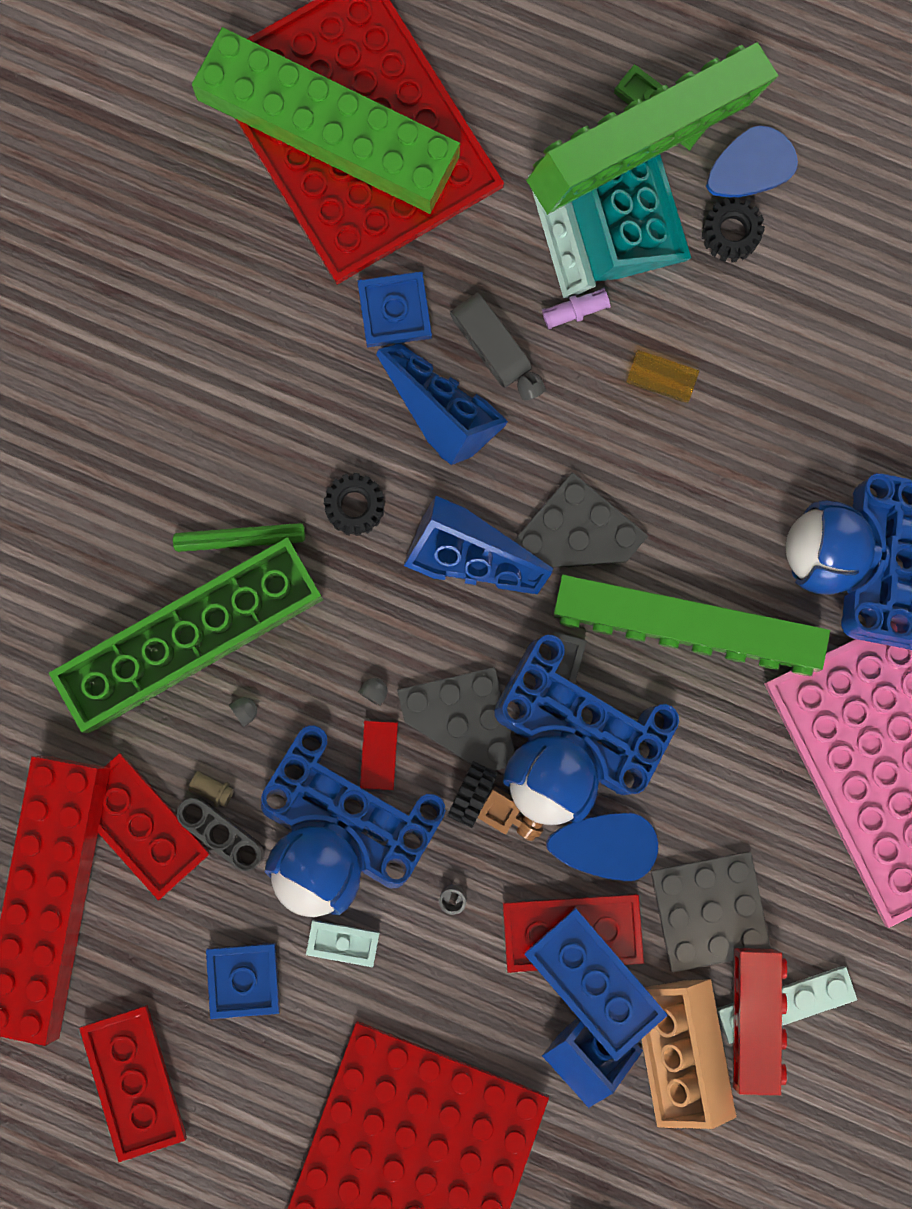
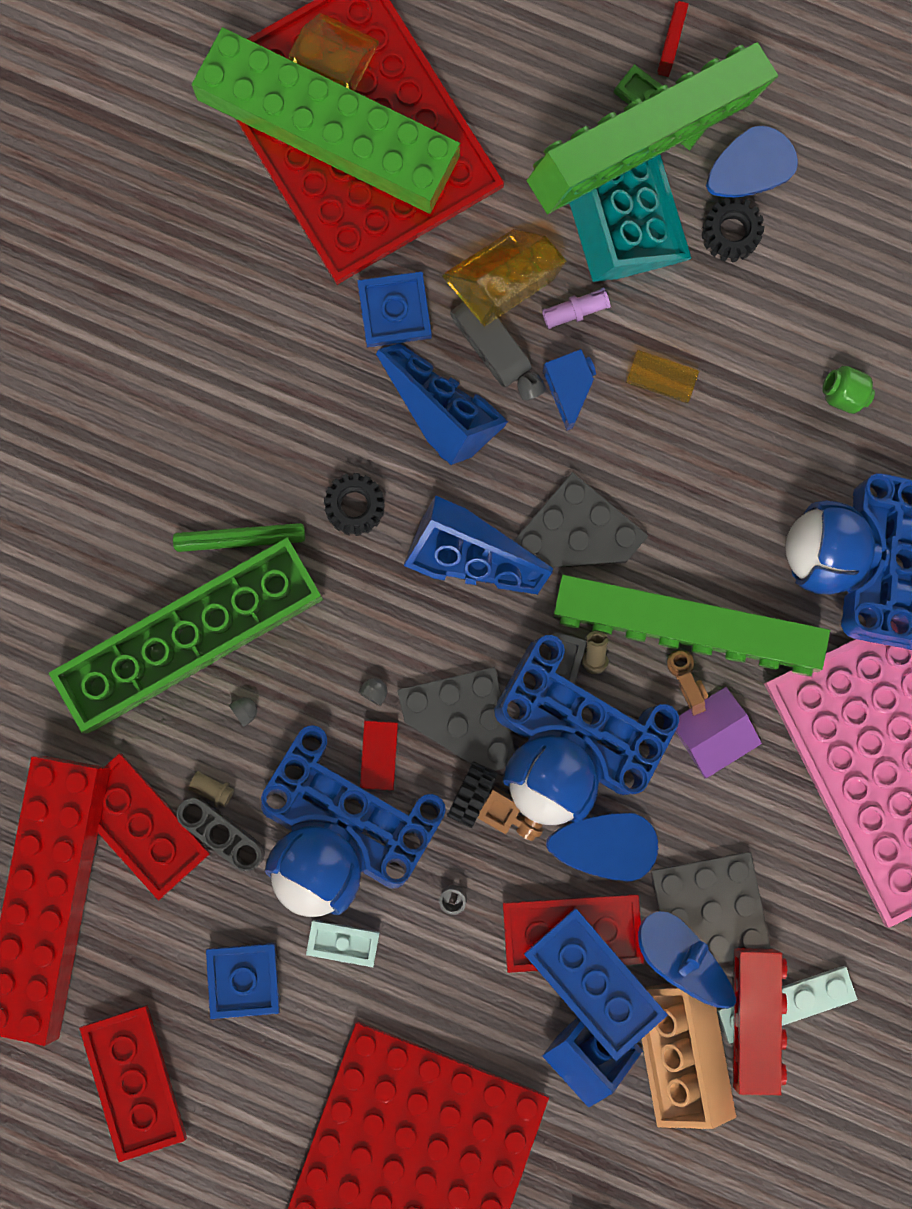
(334, 50): none -> clear yellow slope
(505, 273): none -> clear yellow slope
(566, 249): light aqua plate -> none
(569, 384): none -> blue slope
(595, 658): none -> dark tan pin
(672, 38): none -> red tile
(684, 959): none -> blue shield
(692, 690): none -> medium nougat plate
(718, 733): none -> medium lavender slope
(848, 389): none -> bright green head

